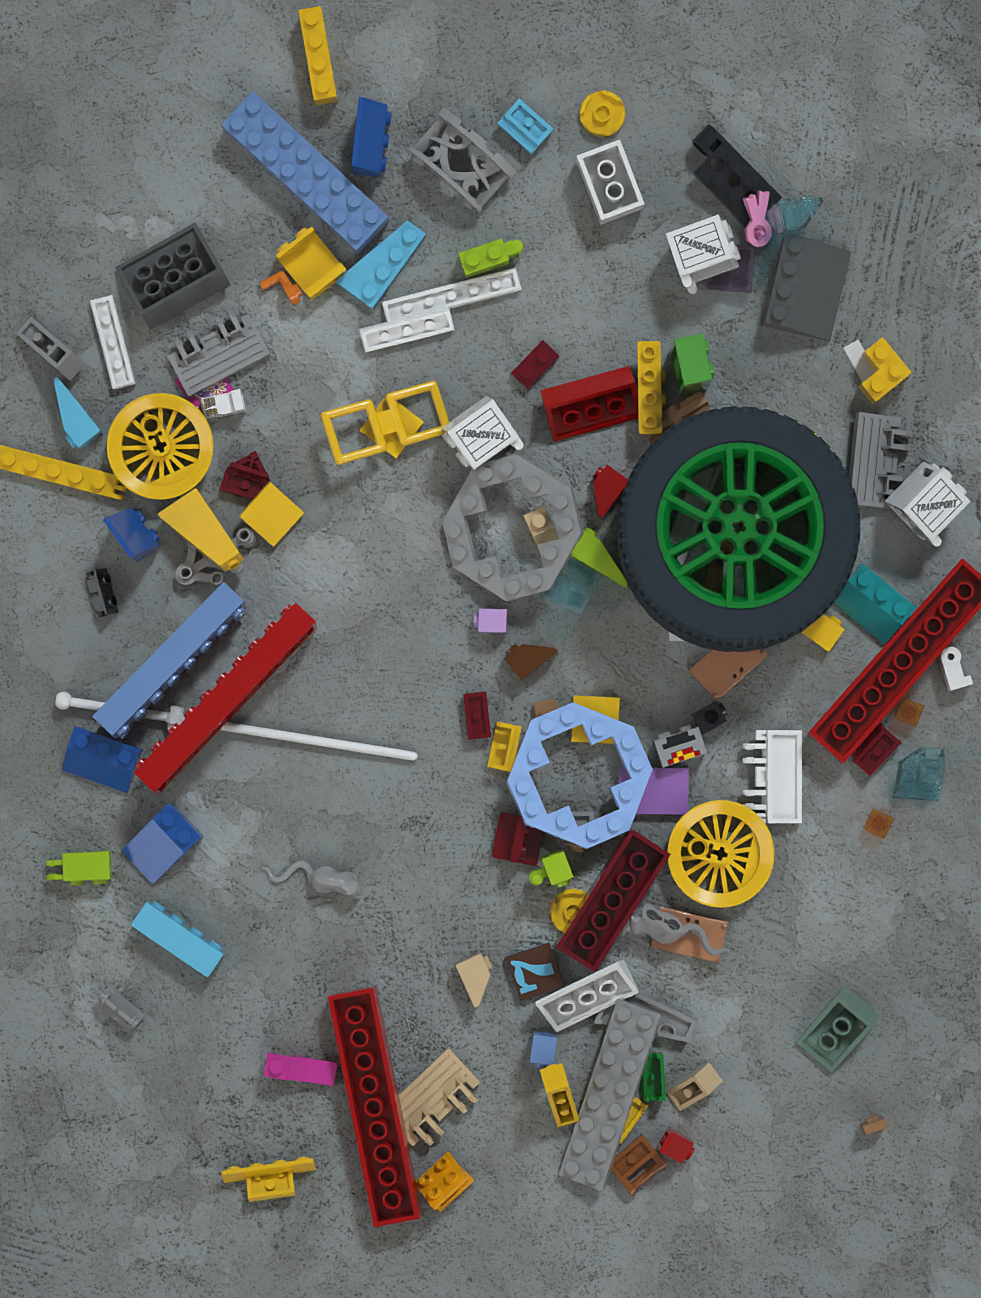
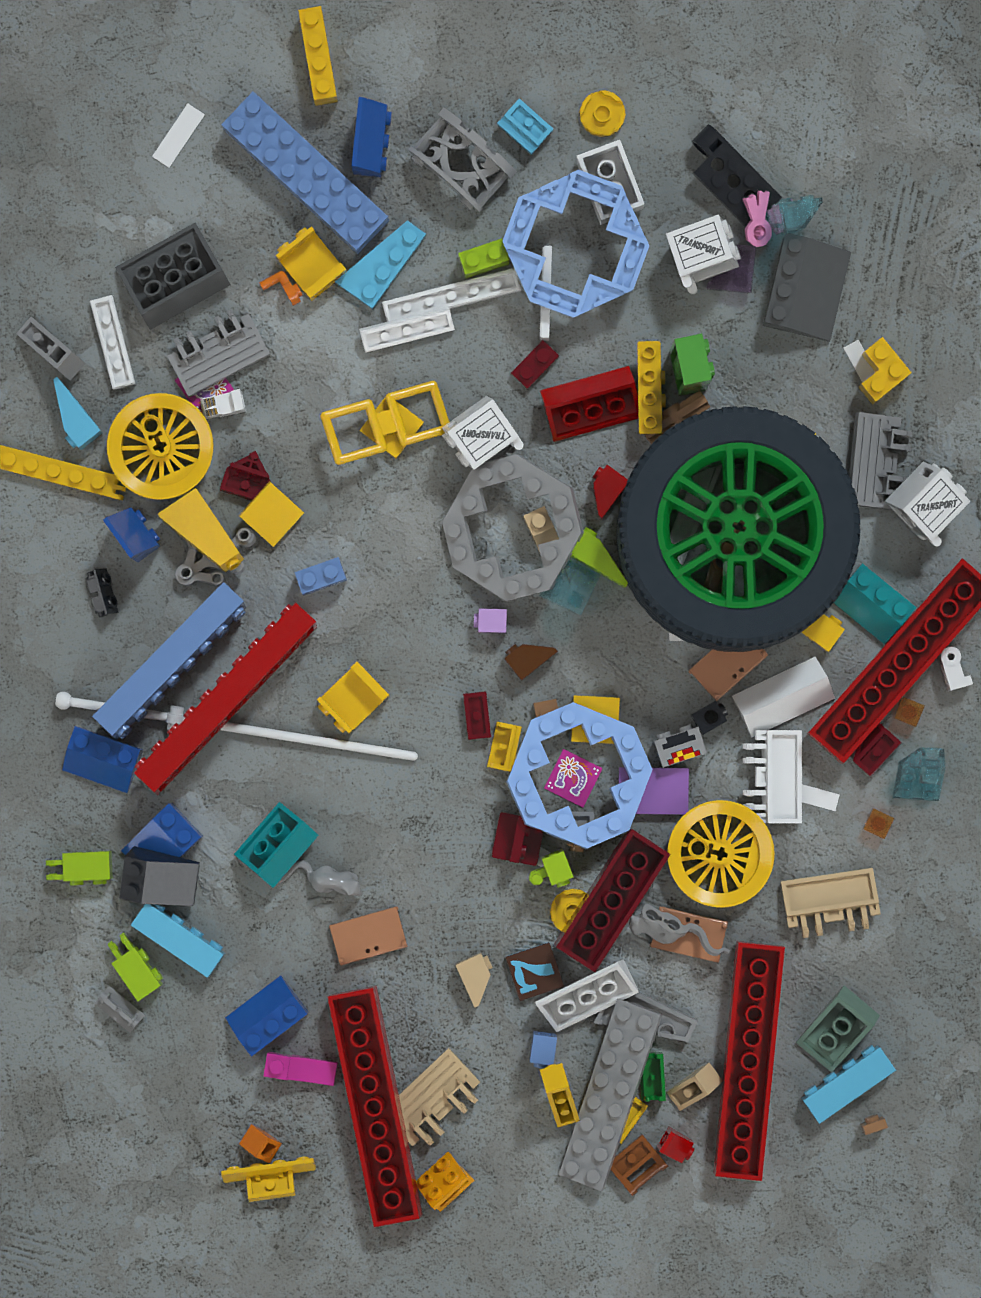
(135, 969): none -> lime hinge
(158, 878): none -> slope
(178, 135): none -> white sticker
(260, 1144): none -> orange brick
(266, 1015): none -> blue slope
(276, 844): none -> teal slope
(320, 576): none -> medium blue brick
(352, 698): none -> yellow panel
(369, 933): none -> nougat door
(546, 277): none -> white tile
(573, 778): none -> dark pink sticker
(622, 223): none -> light blue plate
(749, 1061): none -> red brick
(784, 696): none -> white slope
(819, 797): none -> white sticker
(830, 896): none -> tan hinge
(847, 1084): none -> medium azure brick

